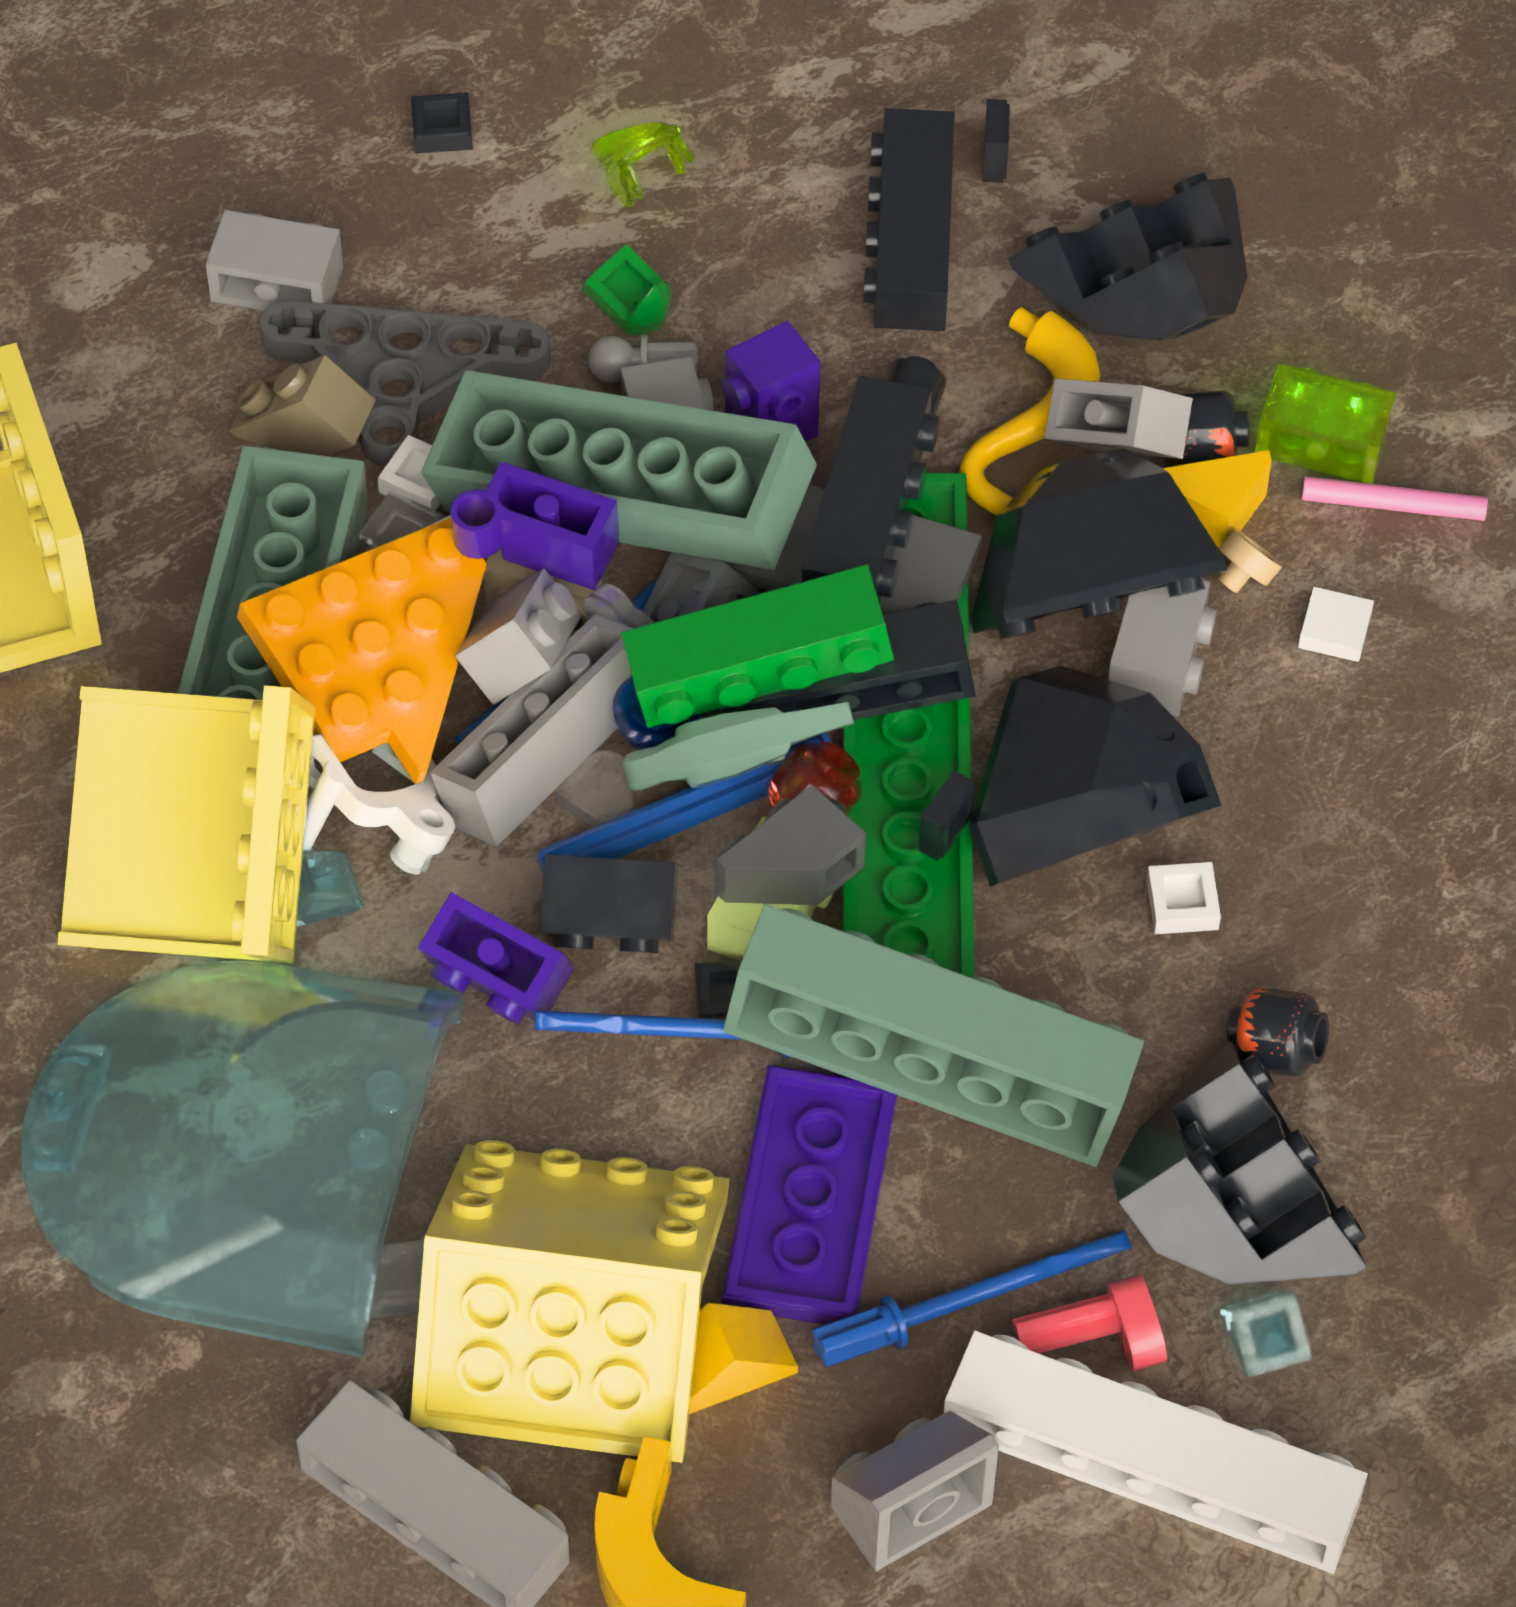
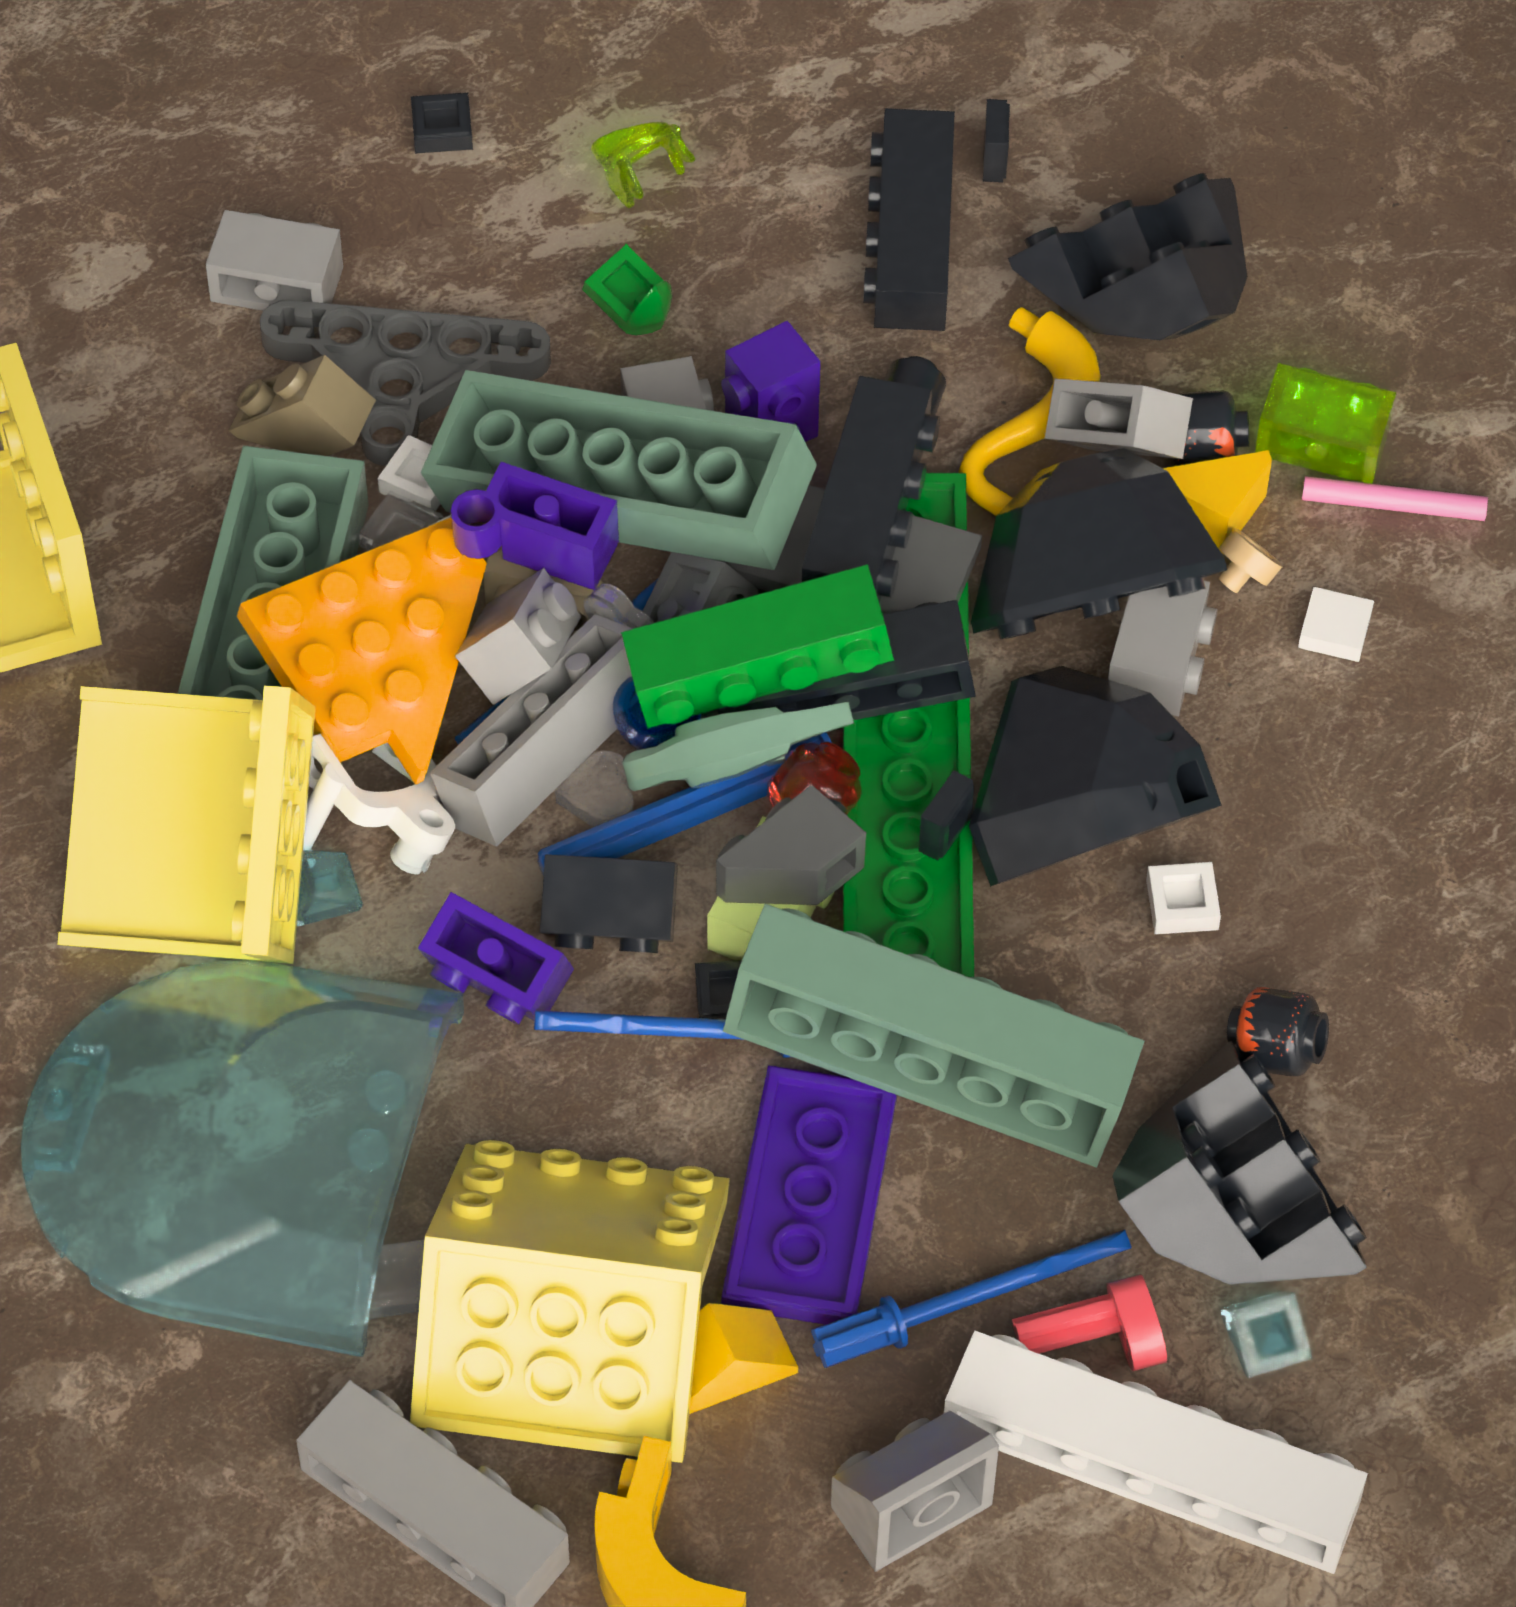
(614, 352): light grey axle -> none

